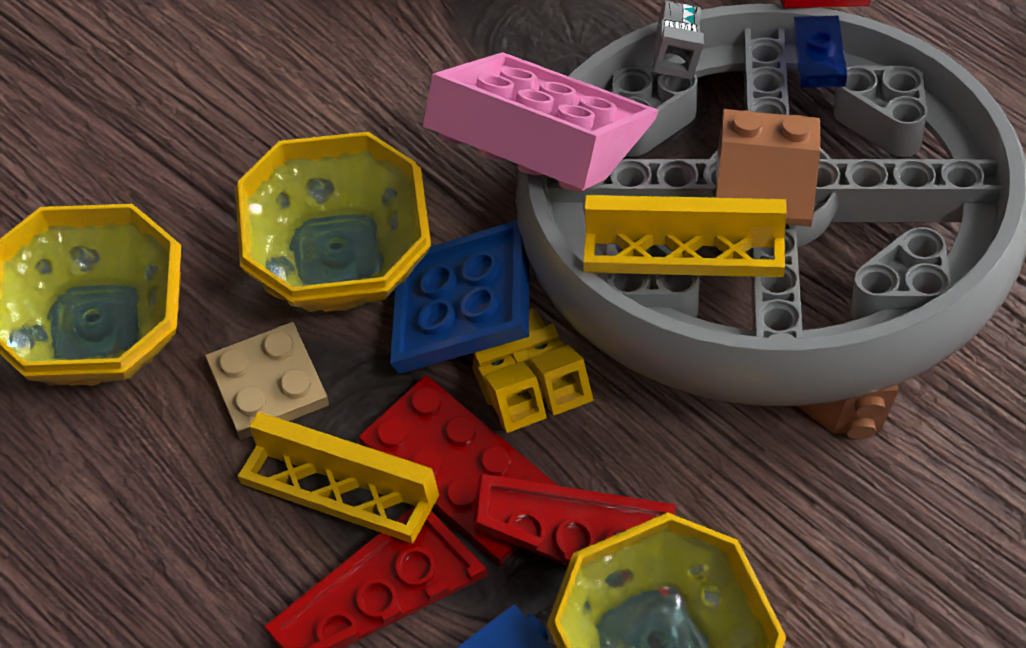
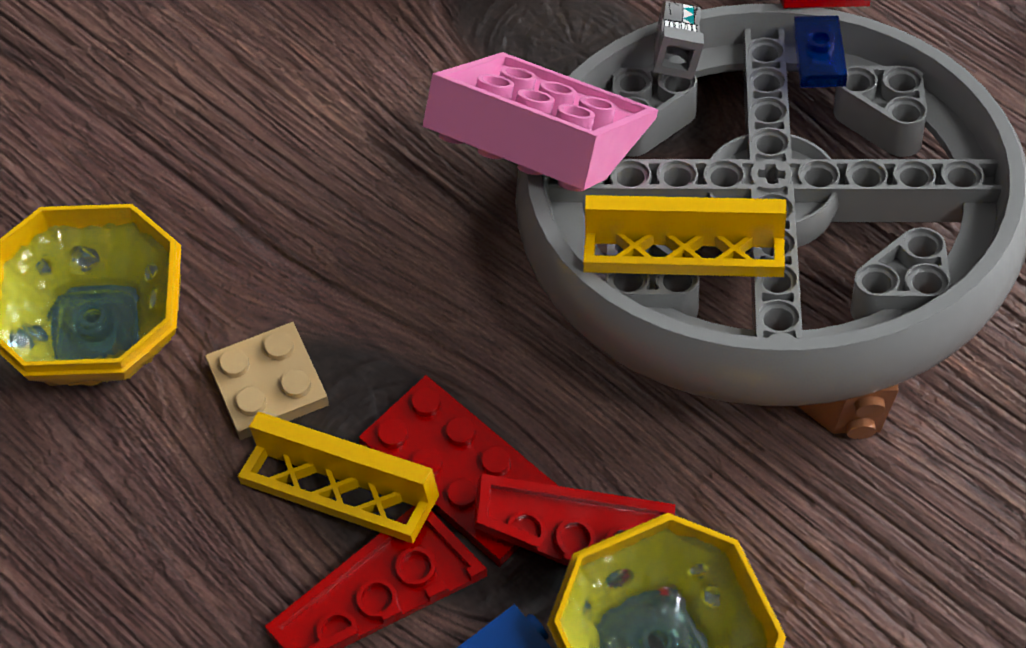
(332, 221): clear light blue rock -> none
(462, 299): blue plate -> none
(528, 370): yellow hips -> none
(770, 160): nougat slope -> none

